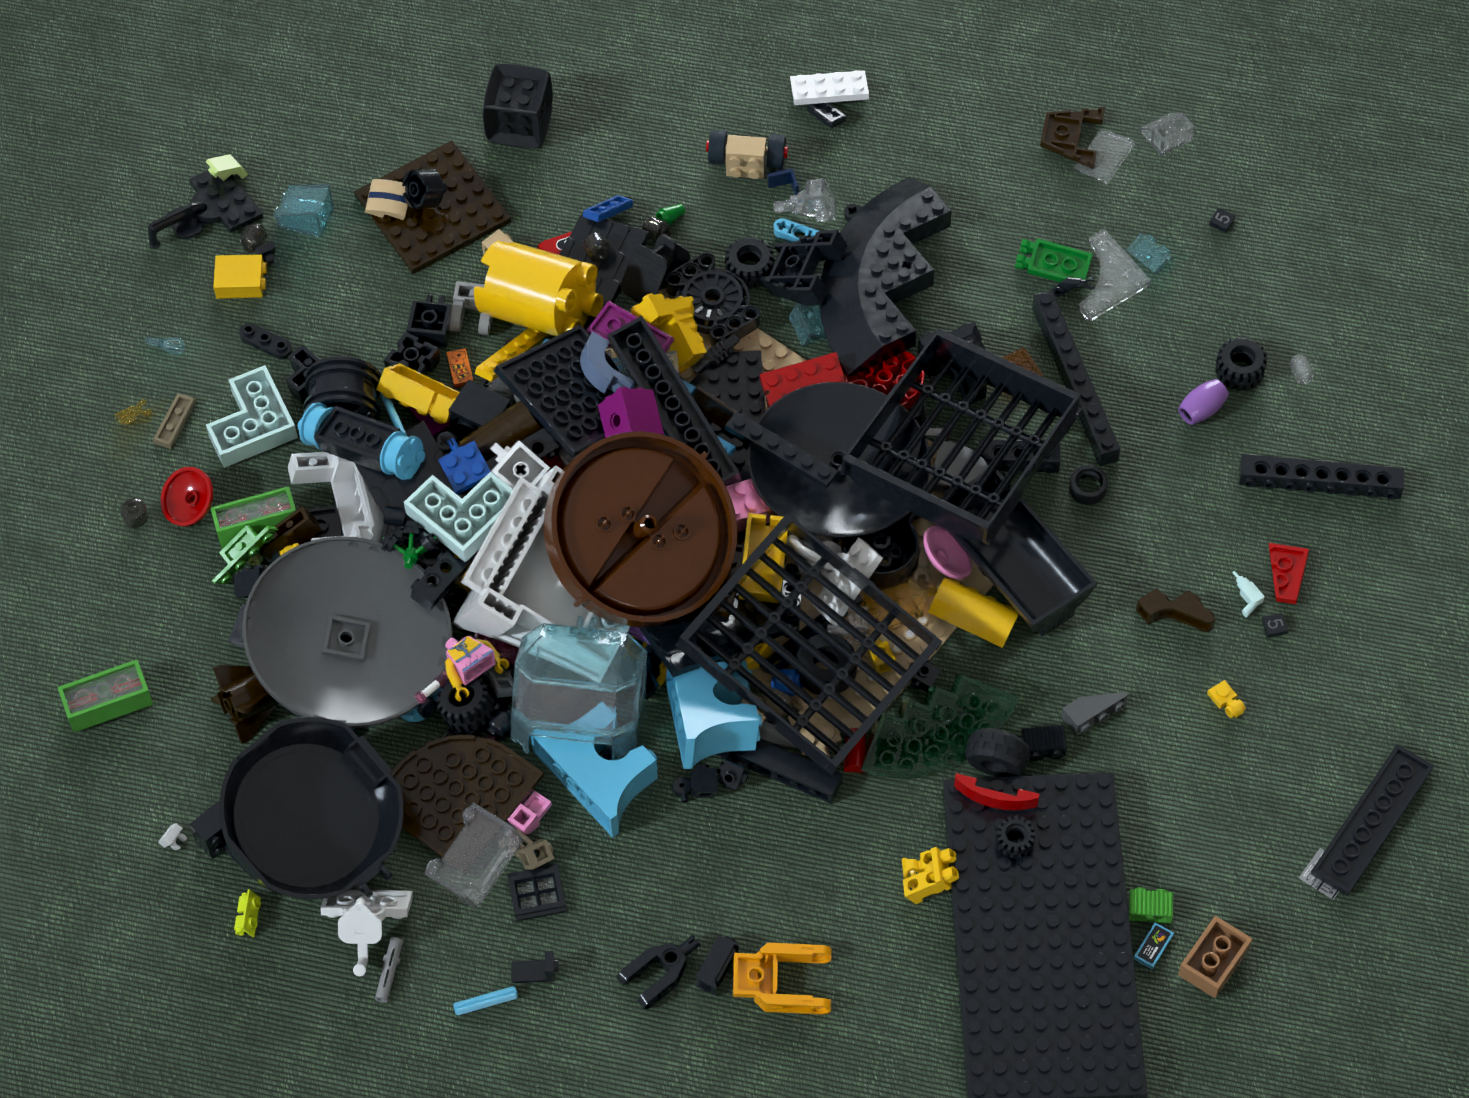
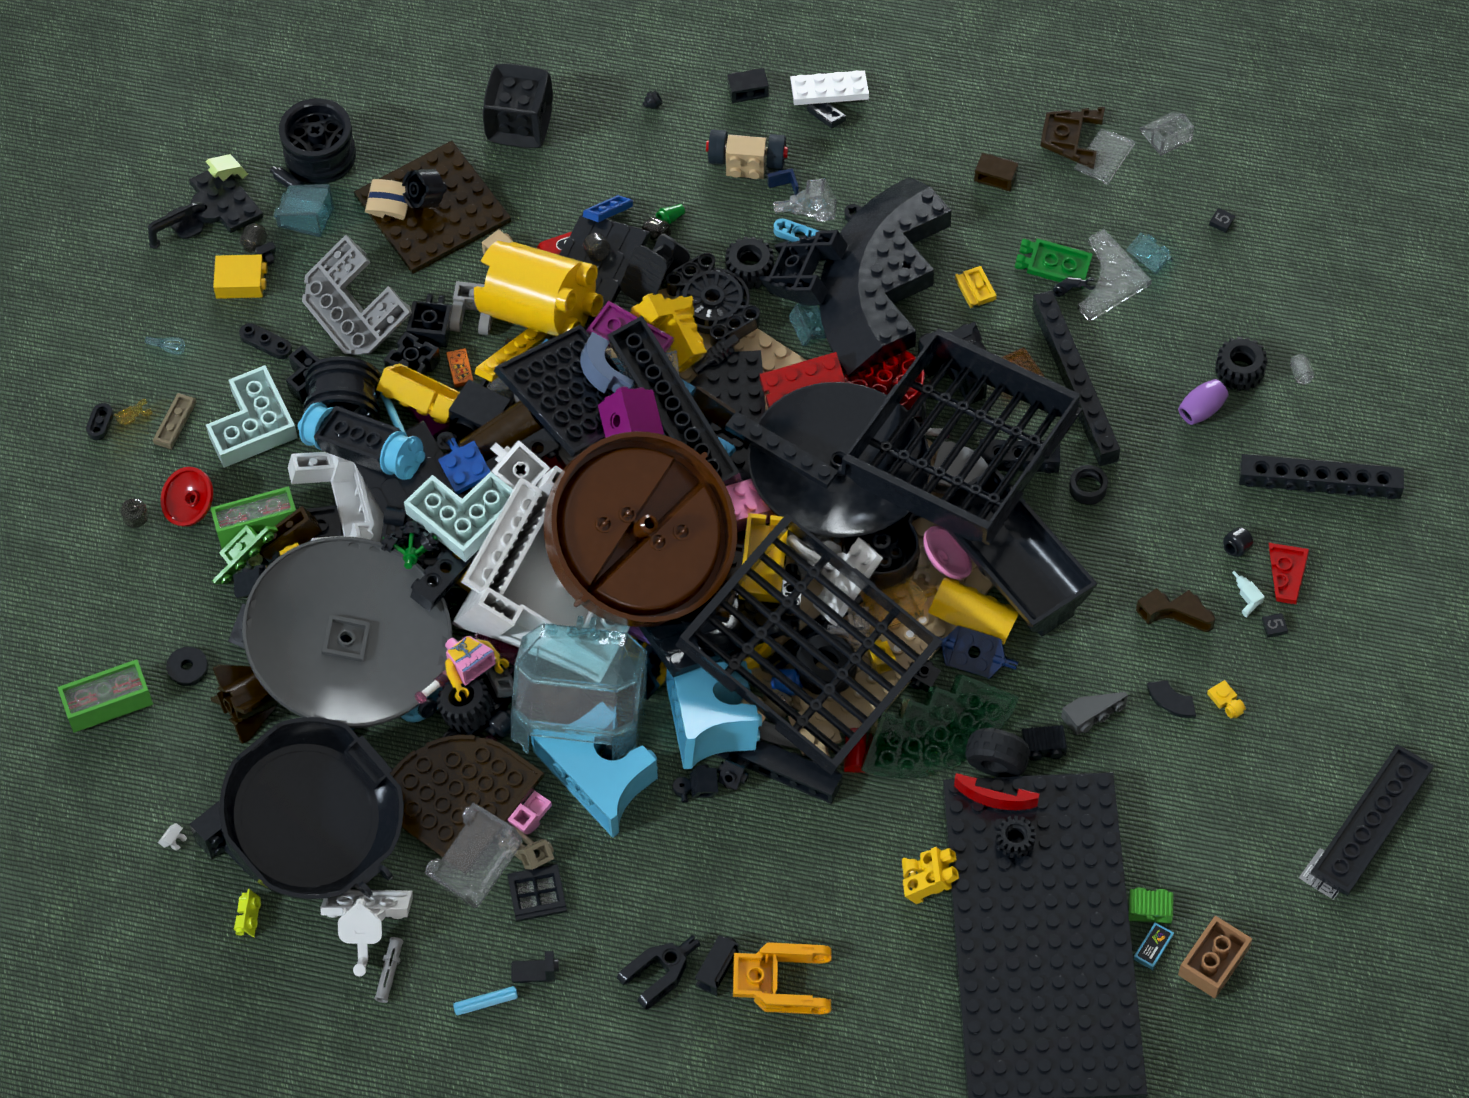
(99, 423): none -> black plate
(183, 656): none -> black tile
(285, 177): none -> black cylinder
(317, 141): none -> black wheel
(337, 310): none -> light grey slope
(652, 100): none -> black plate
(748, 85): none -> black brick
(975, 287): none -> yellow plate
(991, 657): none -> dark blue plate
(996, 172): none -> dark brown brick
(1171, 701): none -> black tile
(1238, 542): none -> black head

